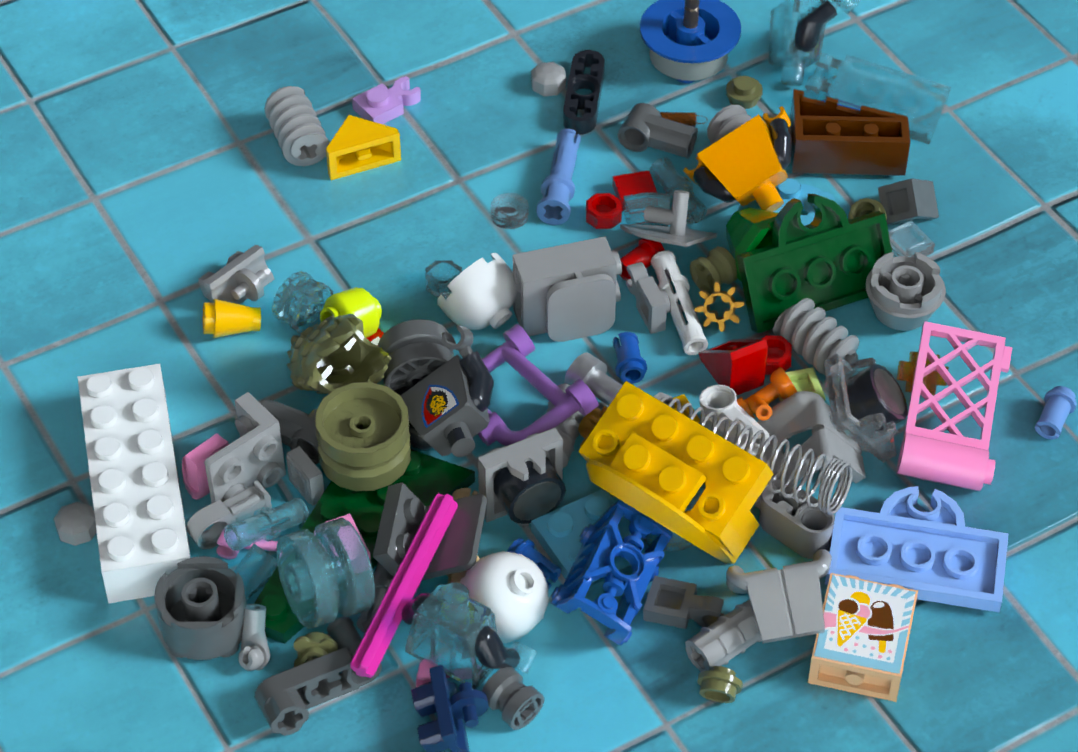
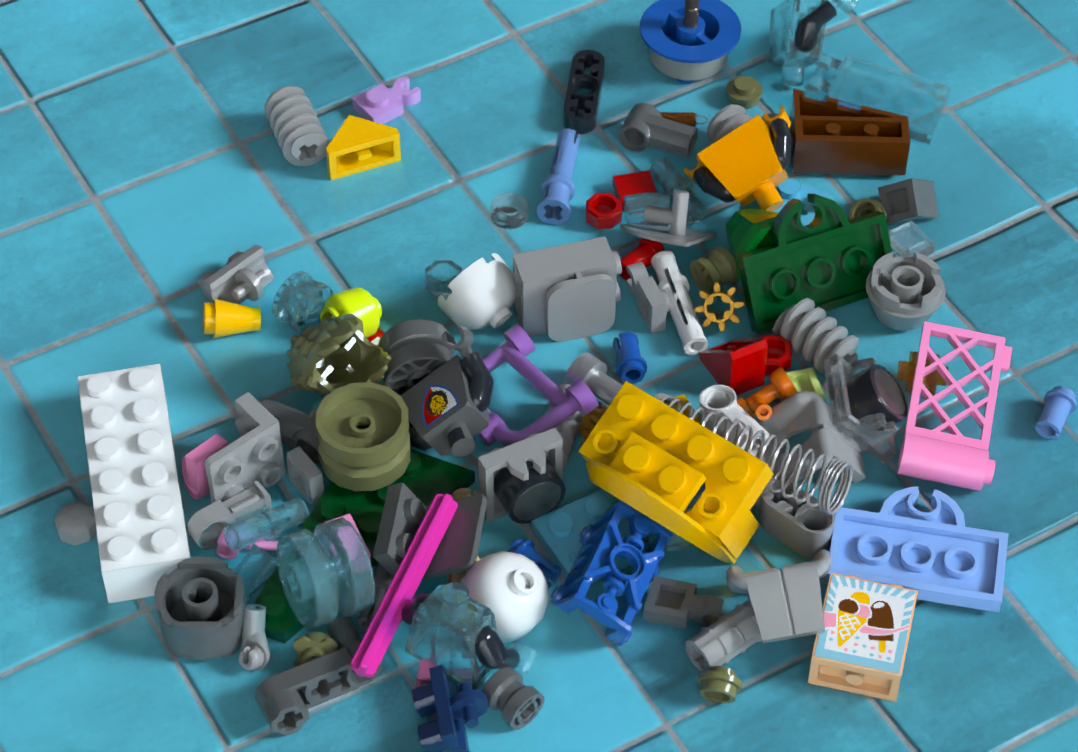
(548, 79): light grey tile -> none

